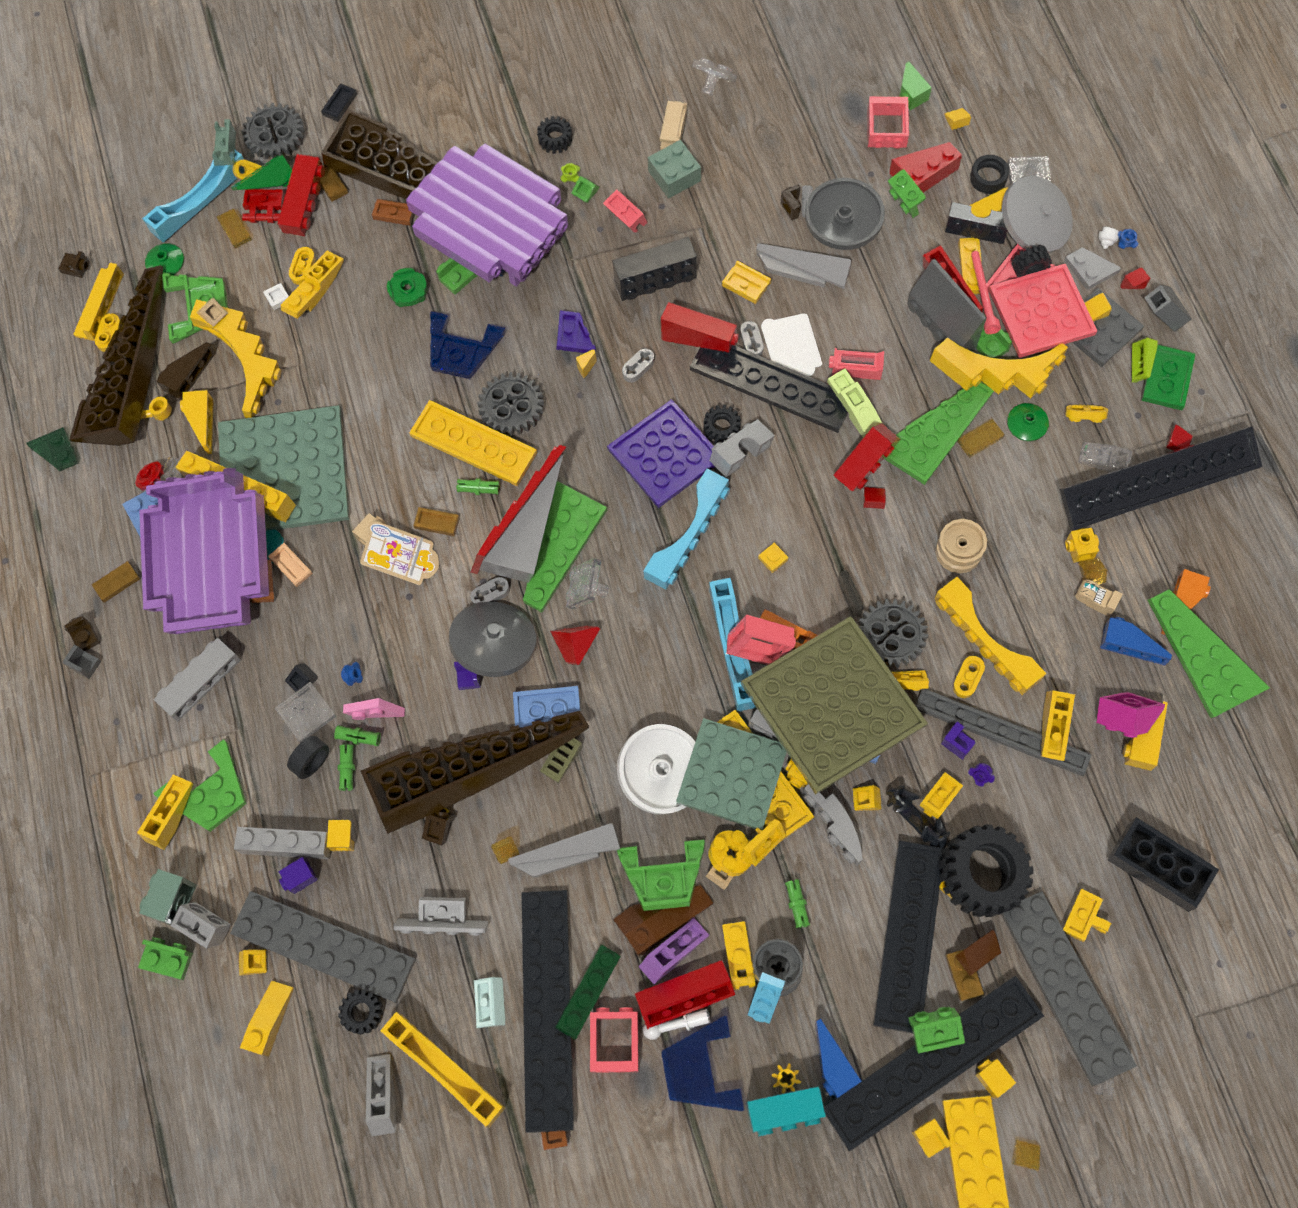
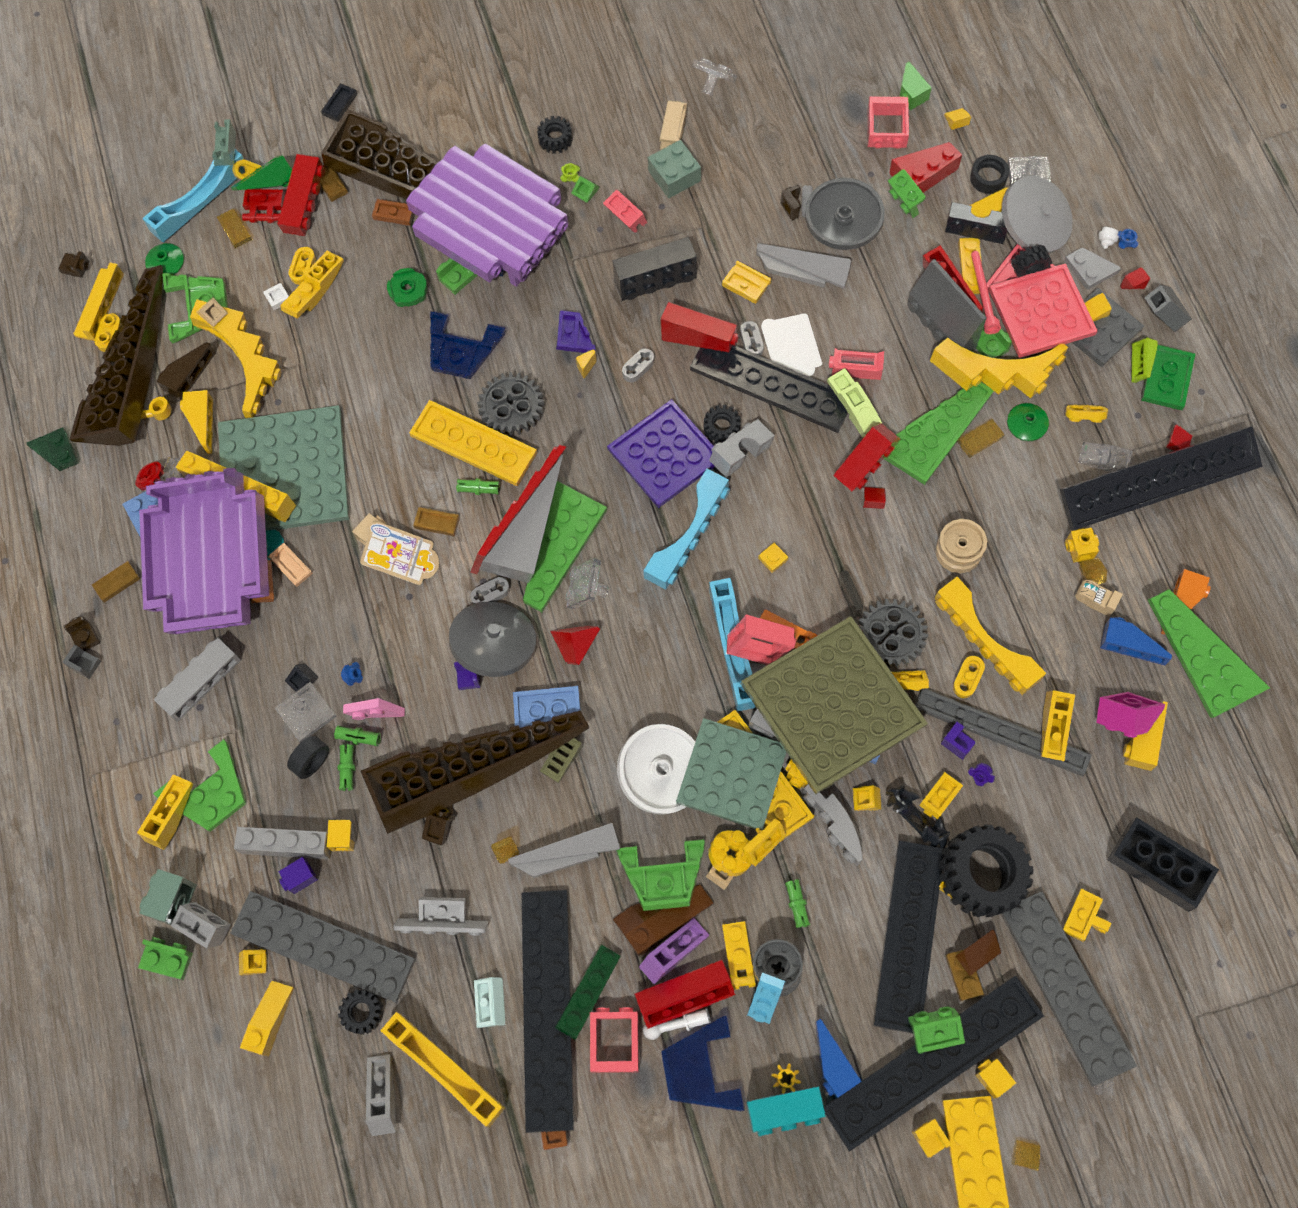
(287, 127): dark grey gear -> none

